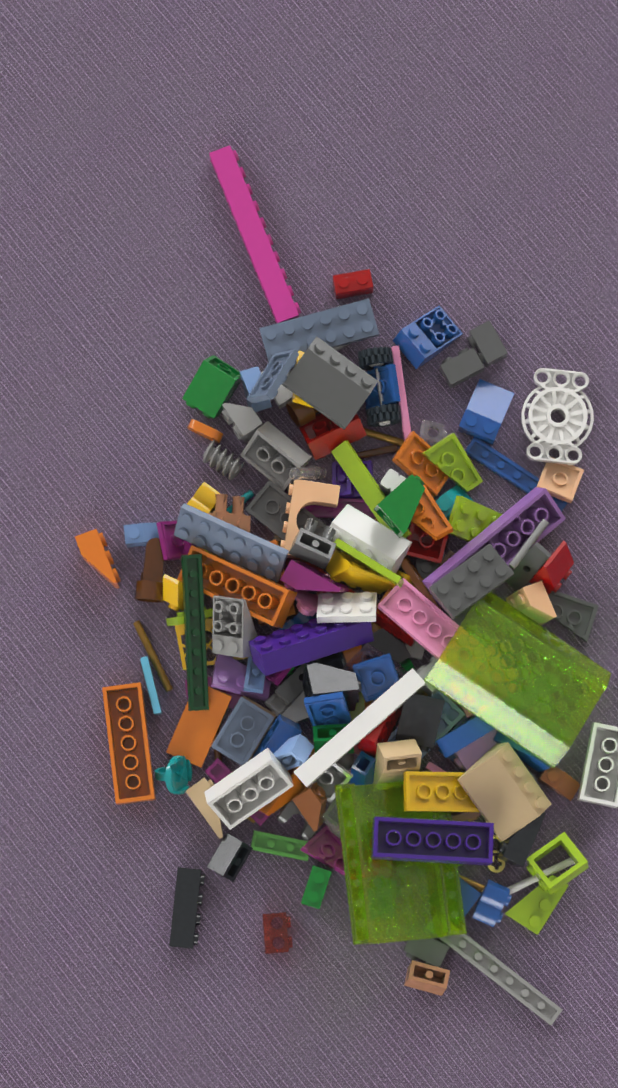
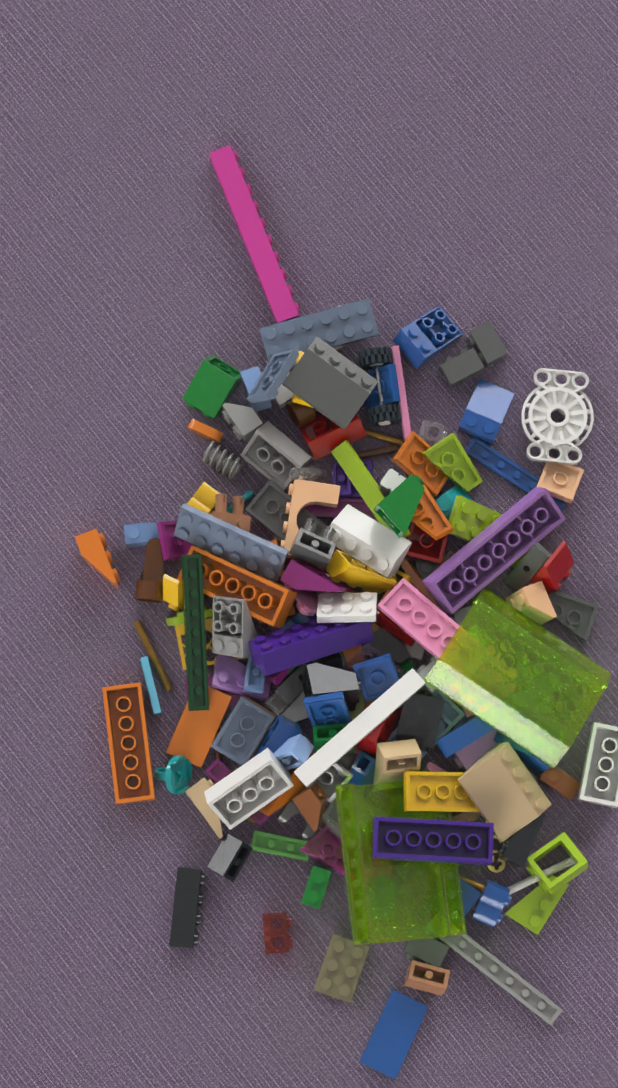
(341, 968): none -> dark tan plate
(352, 284): red brick -> none
(368, 562): lime tile -> none
(393, 1034): none -> blue tile
(471, 581): dark grey plate -> none
(528, 544): light grey bar -> none

